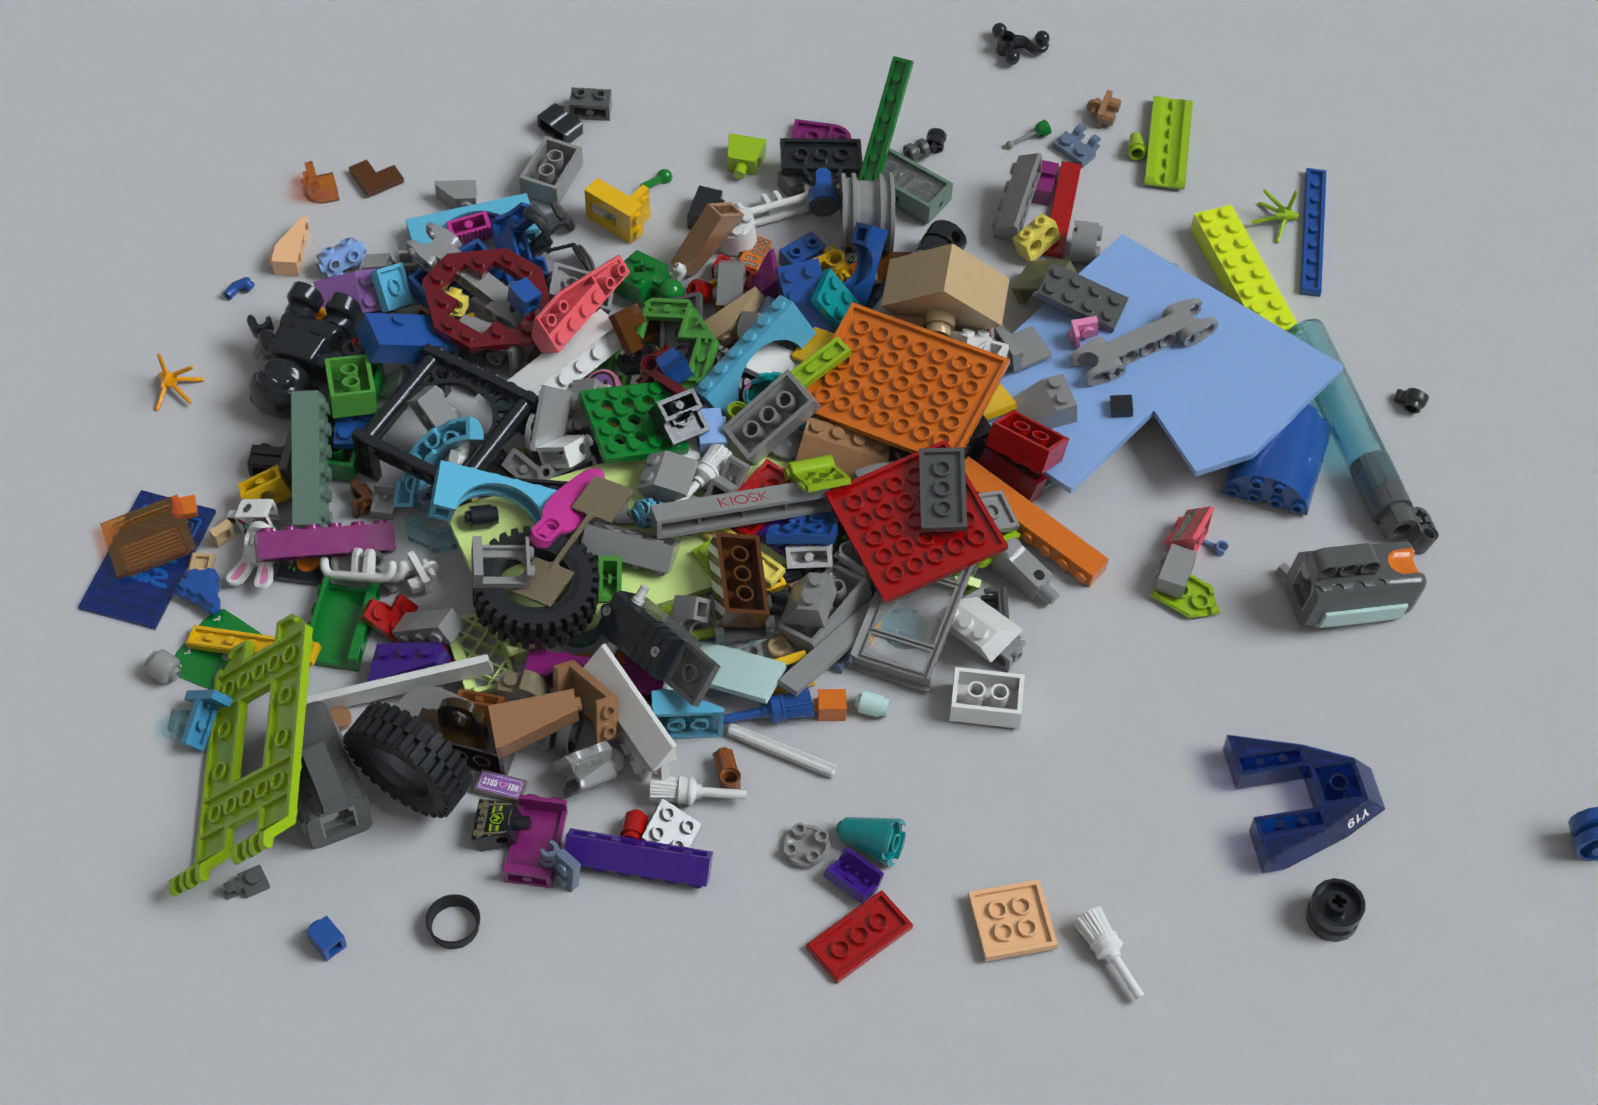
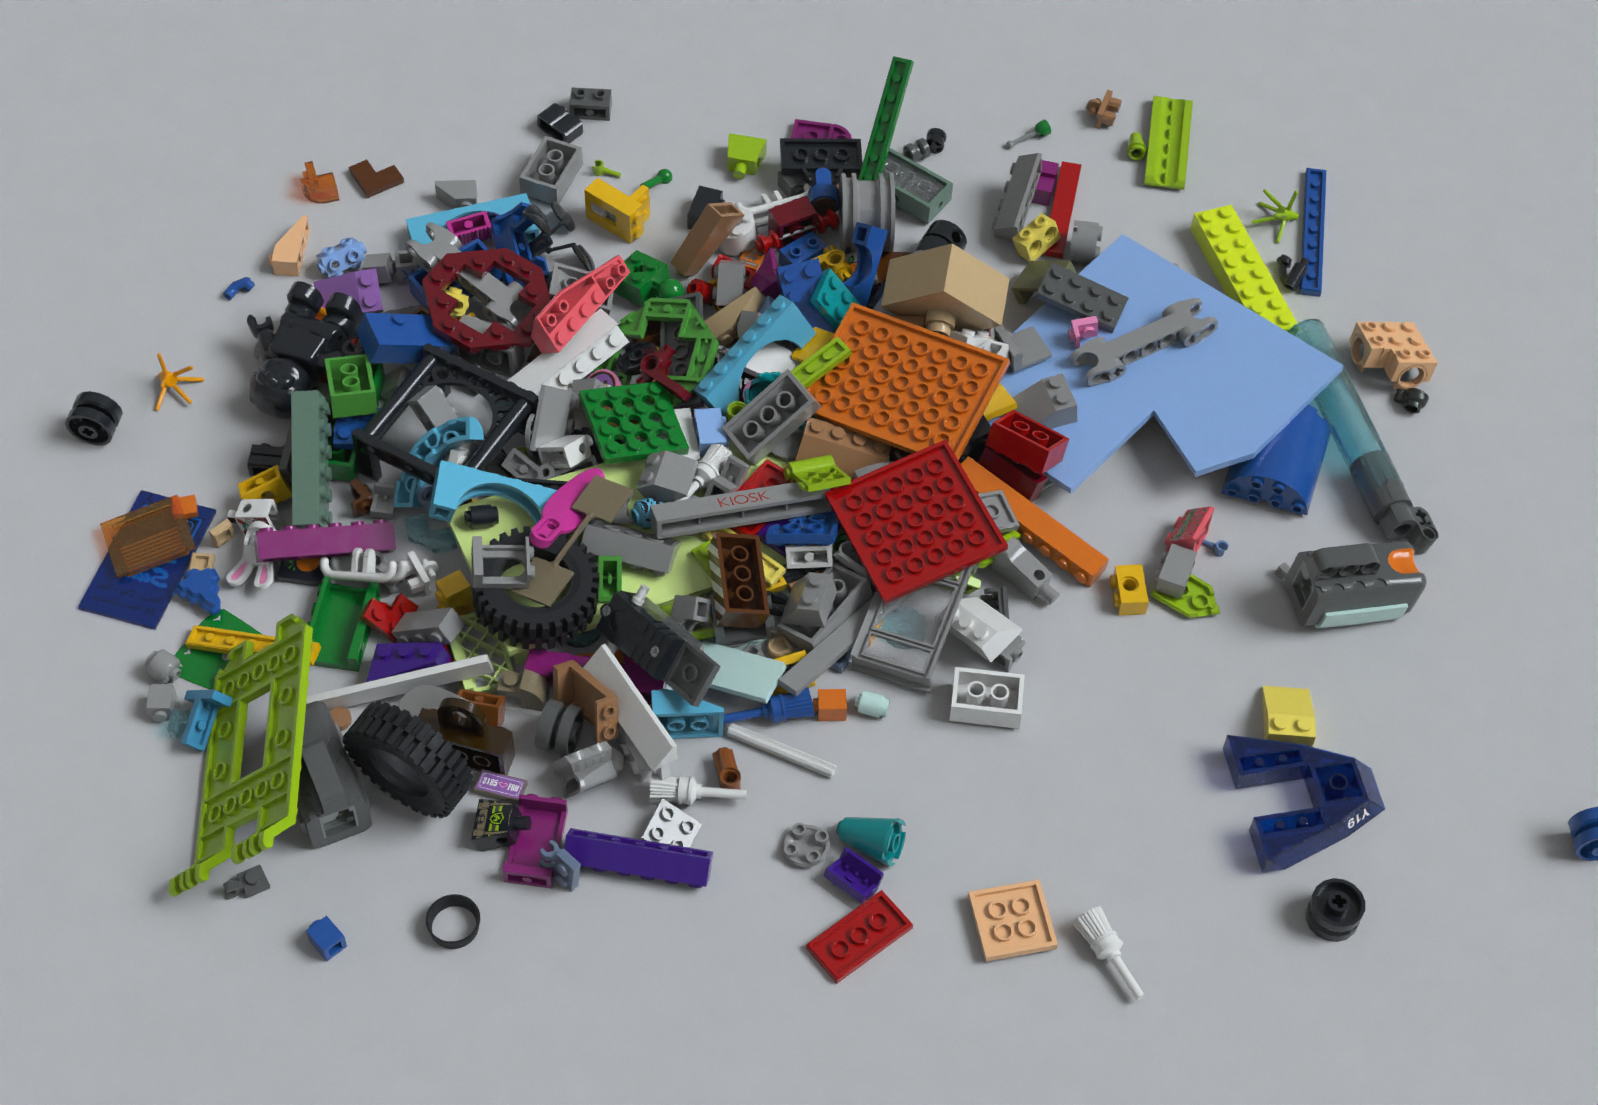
(93, 418): none -> black wheel
(161, 701): none -> light grey brick
(392, 287): medium azure plate -> none
(454, 592): none -> yellow brick
(524, 296): blue brick -> none
(531, 719): medium nougat slope -> none
(600, 169): none -> lime hand
(624, 326): reddish brown tile -> none
(634, 824): red brick -> none
(678, 272): white arm -> none
(678, 372): blue piece -> none
(679, 417): brick -> none
(792, 221): none -> dark red brick
(942, 489): dark grey plate -> none
(1009, 42): black piece -> none
(1074, 149): sand blue plate -> none
(1121, 405): black tile -> none
(1131, 578): none -> yellow brick
(1288, 715): none -> light yellow slope
(1296, 274): none -> black plant
(1394, 348): none -> light nougat piece

